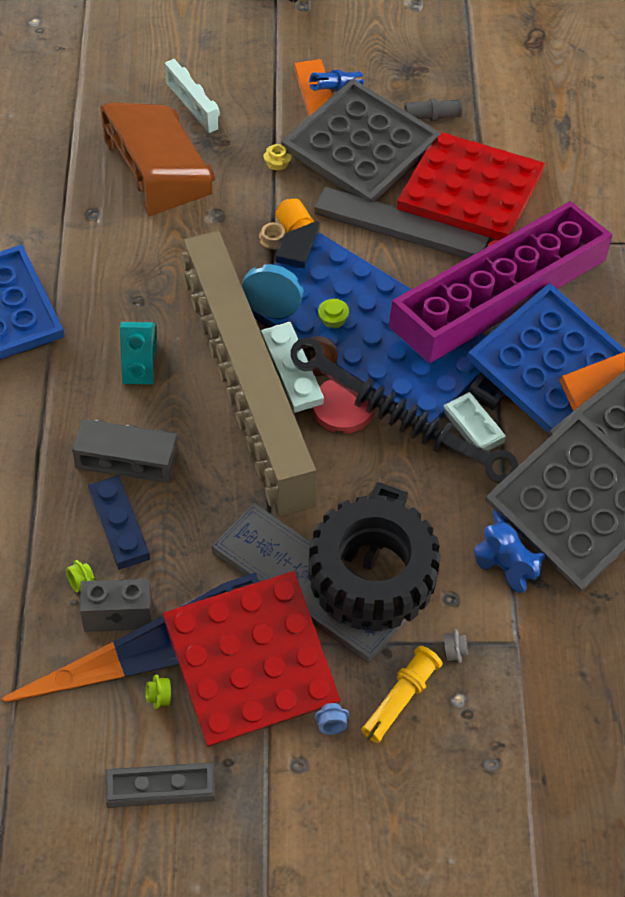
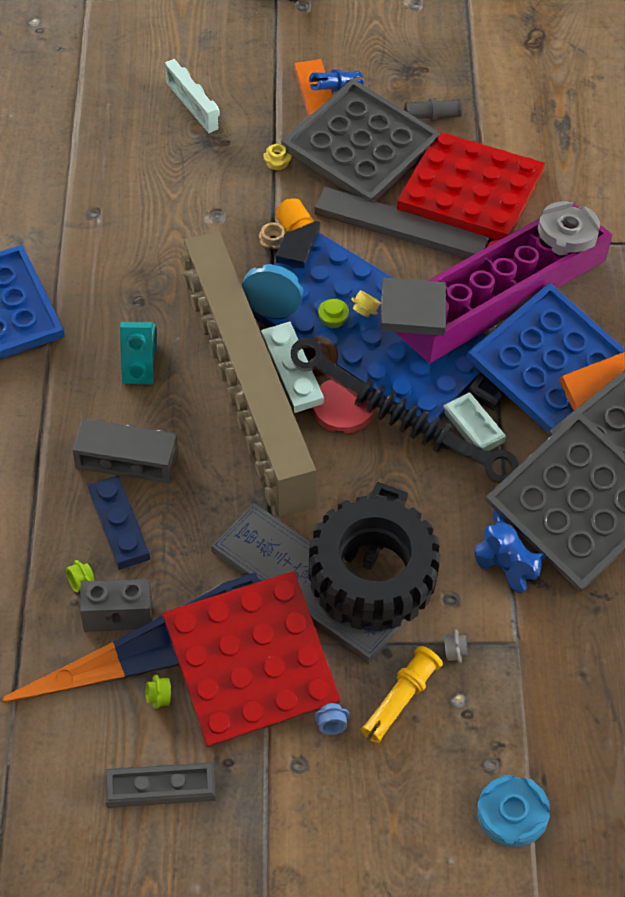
(157, 154): dark orange windscreen -> none
(365, 304): none -> light yellow plate
(413, 306): none -> dark grey tile
(513, 811): none -> dark azure tile
(563, 239): none -> light grey plate

